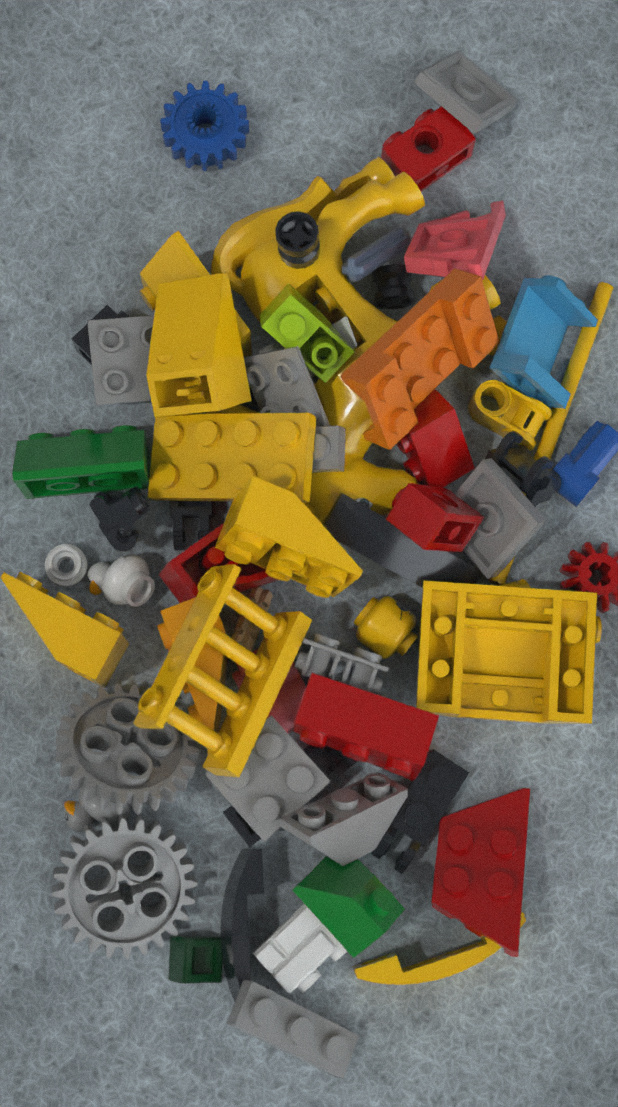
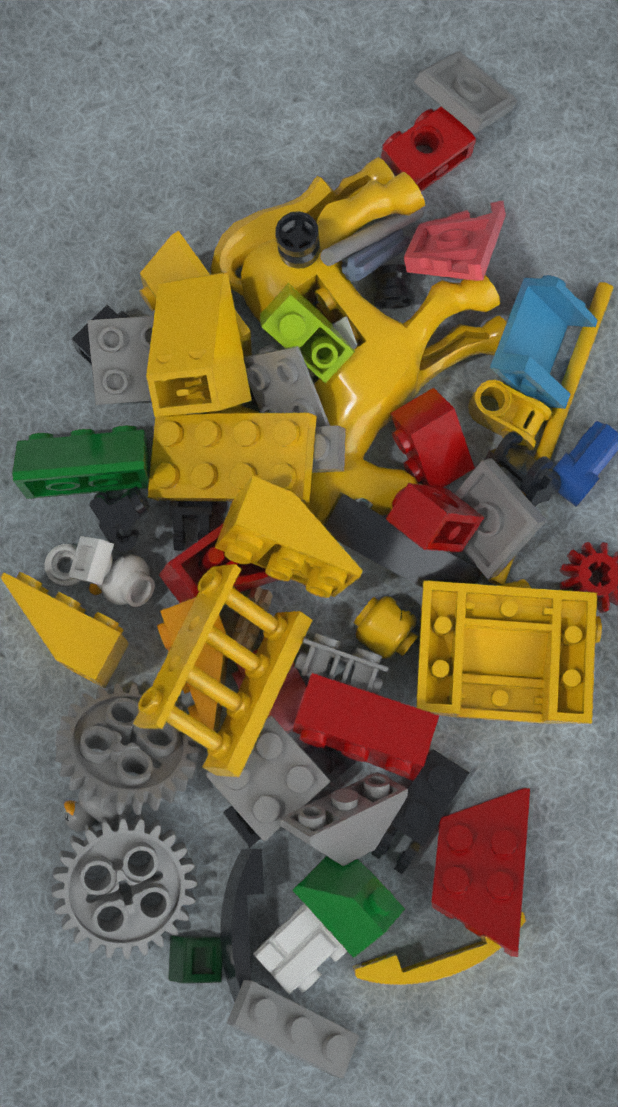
(91, 560): none -> white plate
(205, 106): blue gear -> none
(367, 237): none -> light grey bar
(420, 352): orange piece -> none

